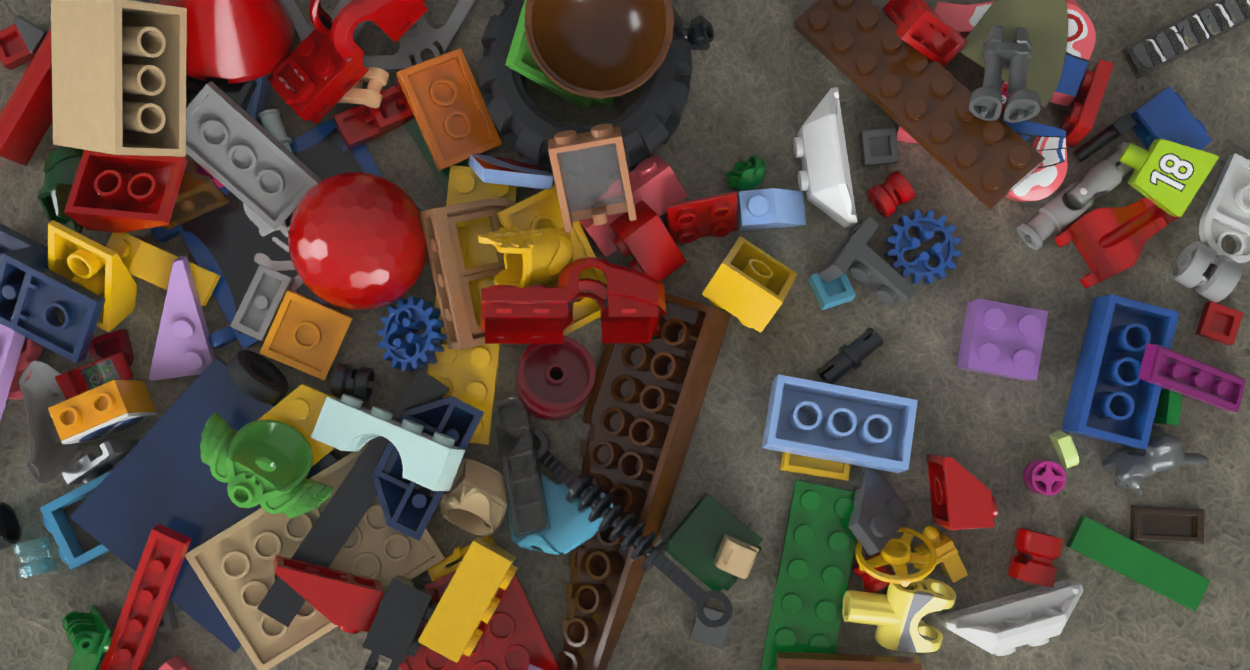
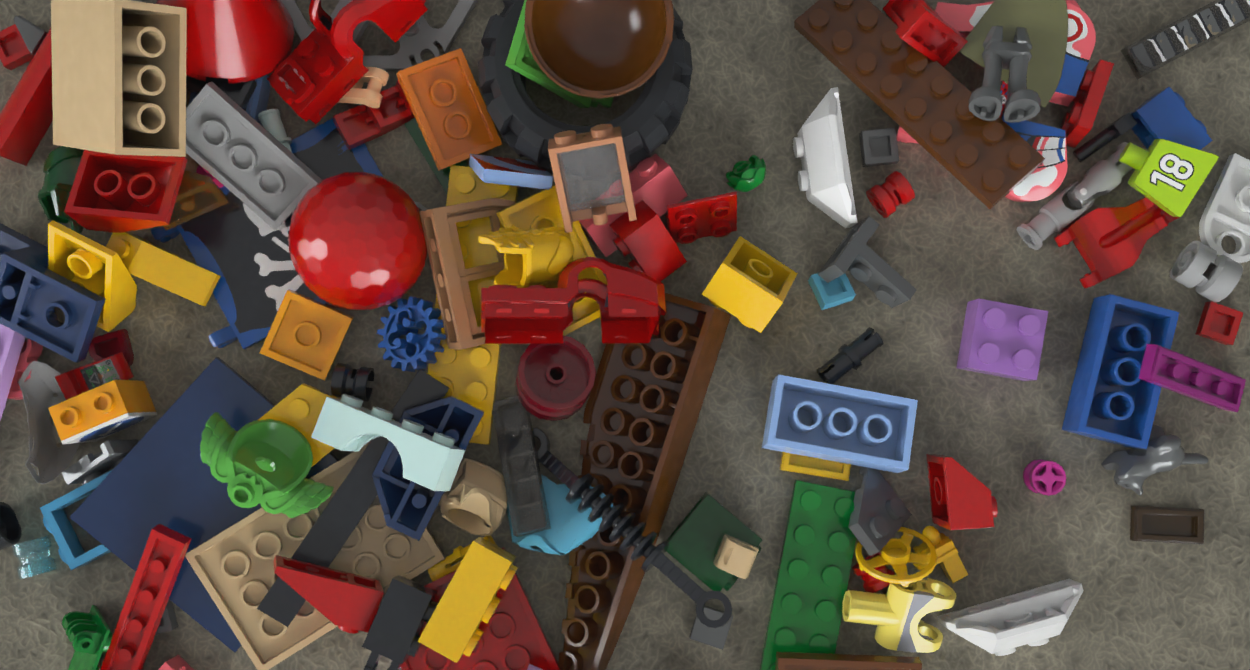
(183, 334): lavender wing -> none
(257, 377): black tyre -> none
(261, 302): light grey plate -> none
(699, 33): black plate -> none
(770, 209): light blue slope -> none
(925, 227): blue gear -> none
(1035, 557): red wheel -> none
(1064, 449): yellowish green tile -> none
(1138, 563): green tile -> none
(1168, 408): green plate -> none

